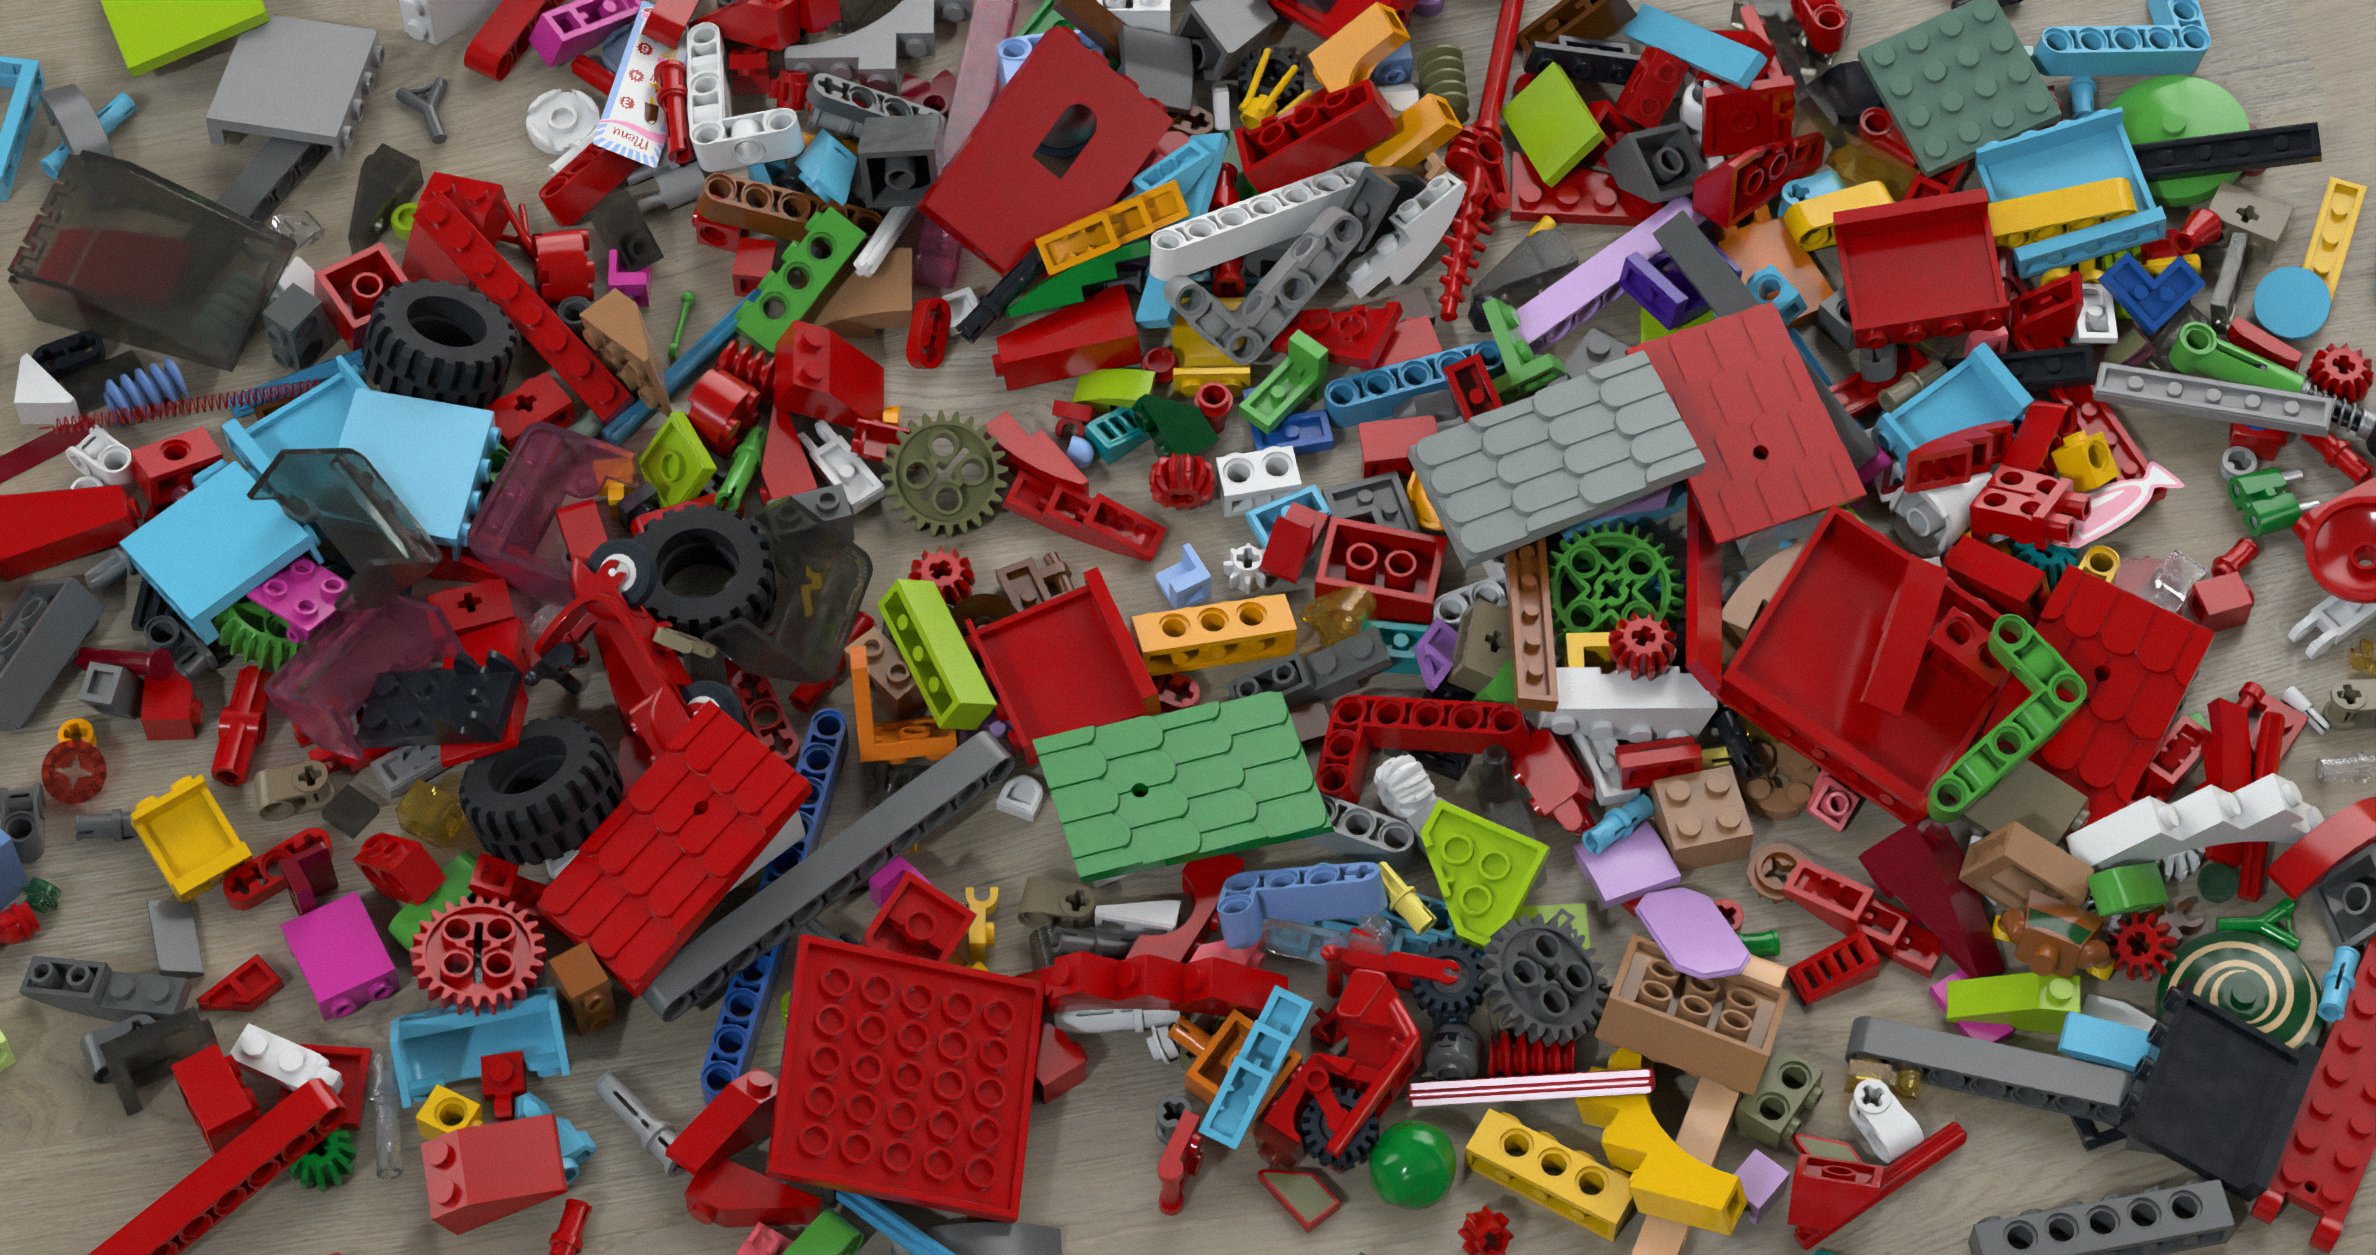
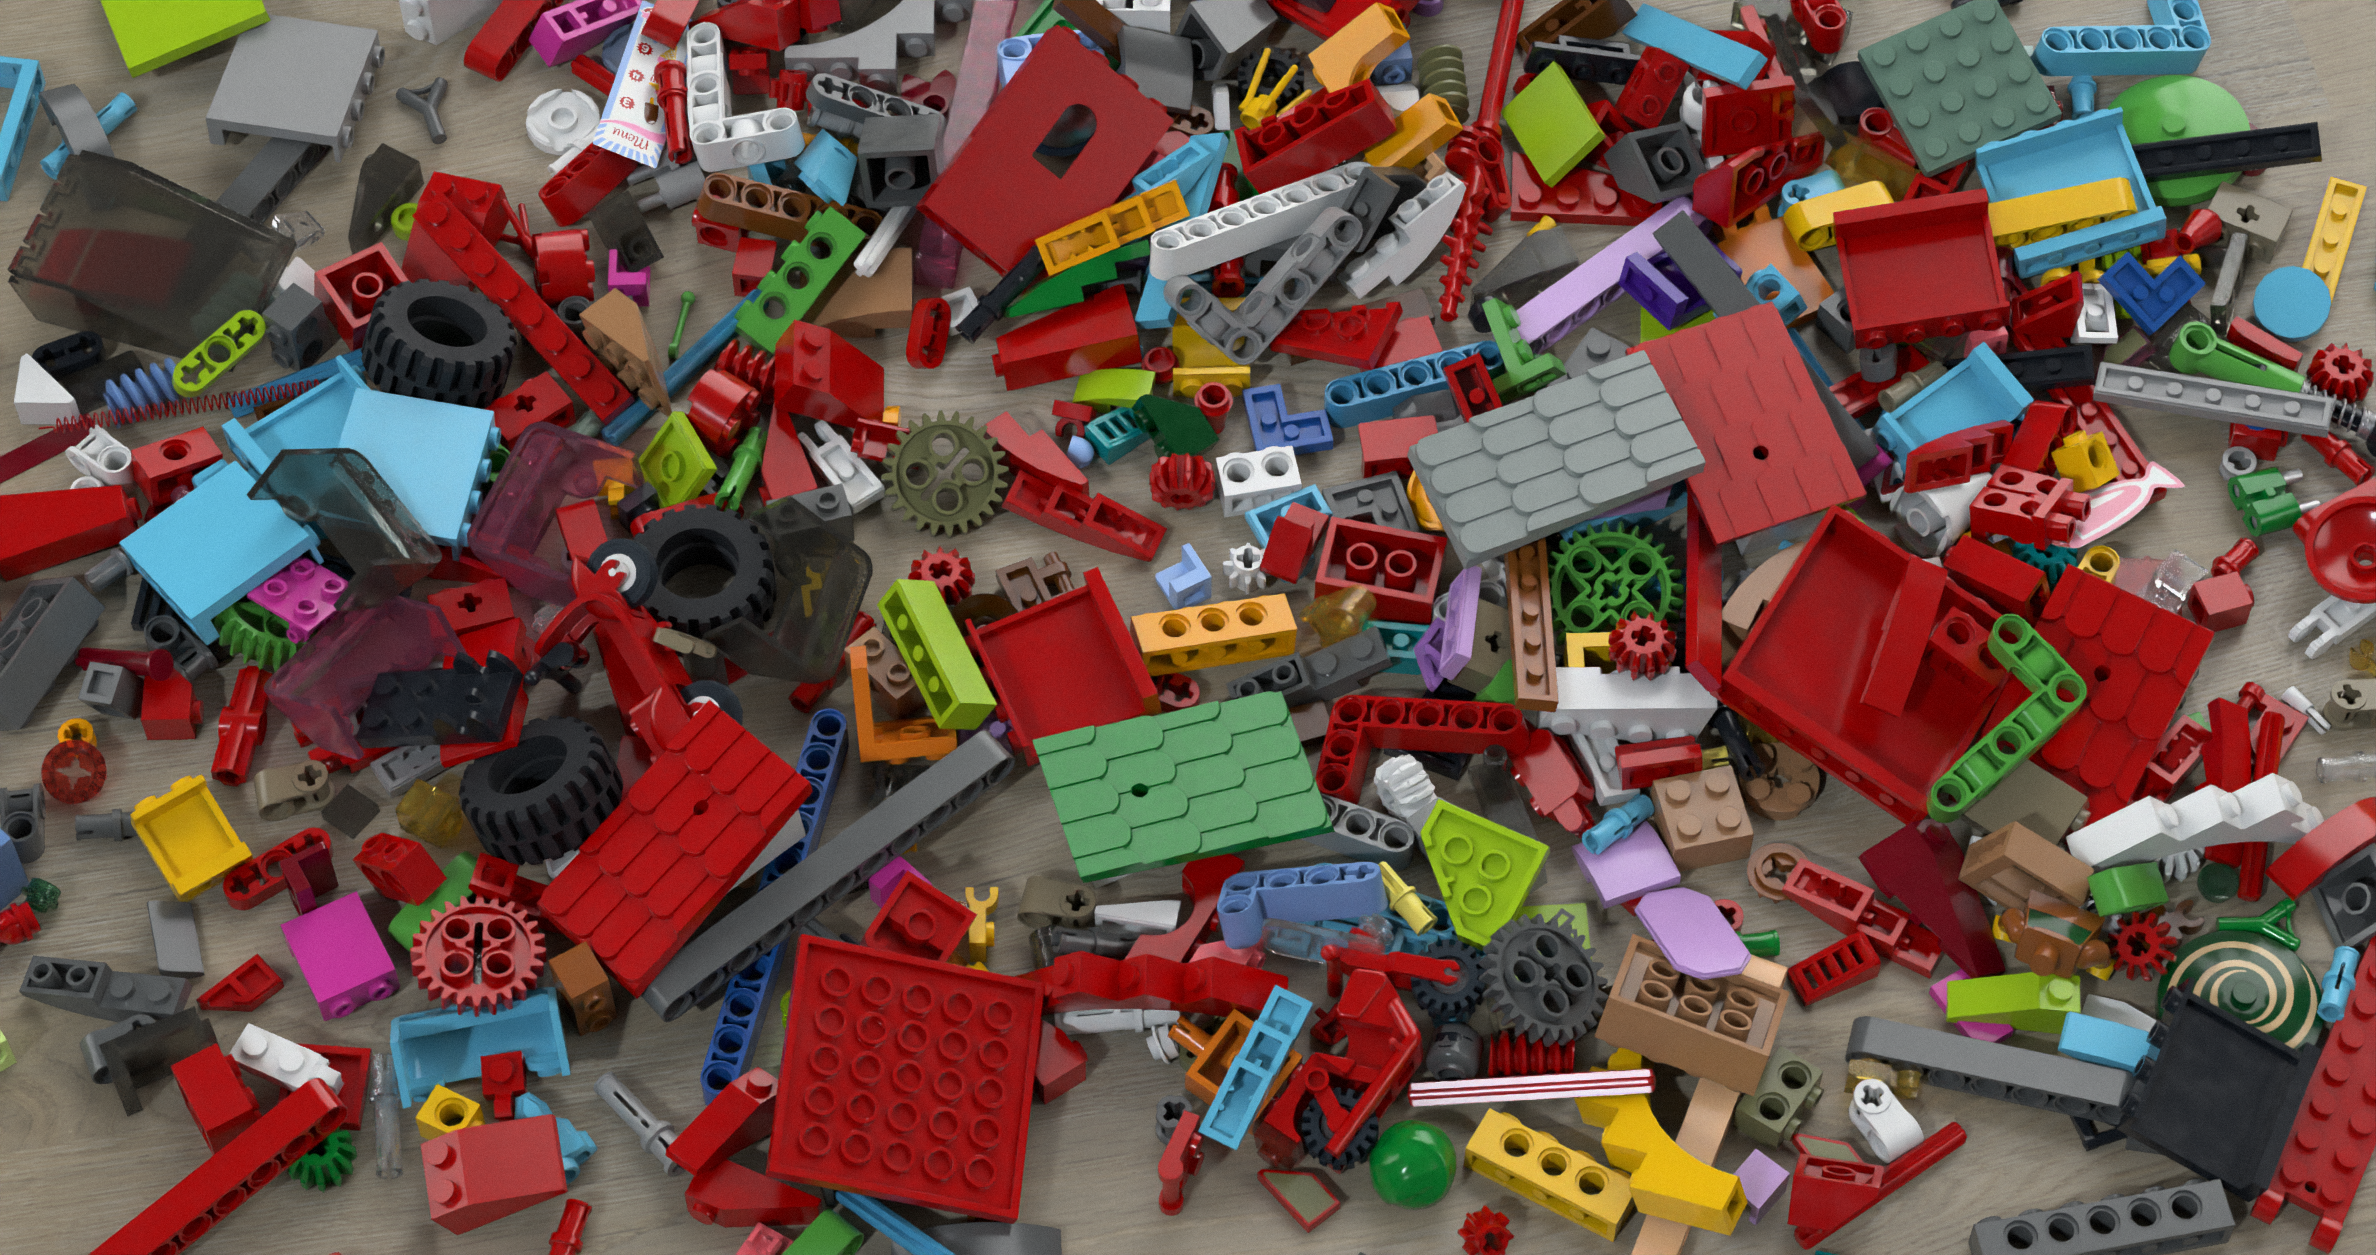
(232, 328): none -> lime beam
(767, 702): red beam -> none
(1021, 797): white tile -> none
(1297, 377): bright green bracket -> none
(1460, 622): none -> lavender tile
(1831, 801): coral slope -> none

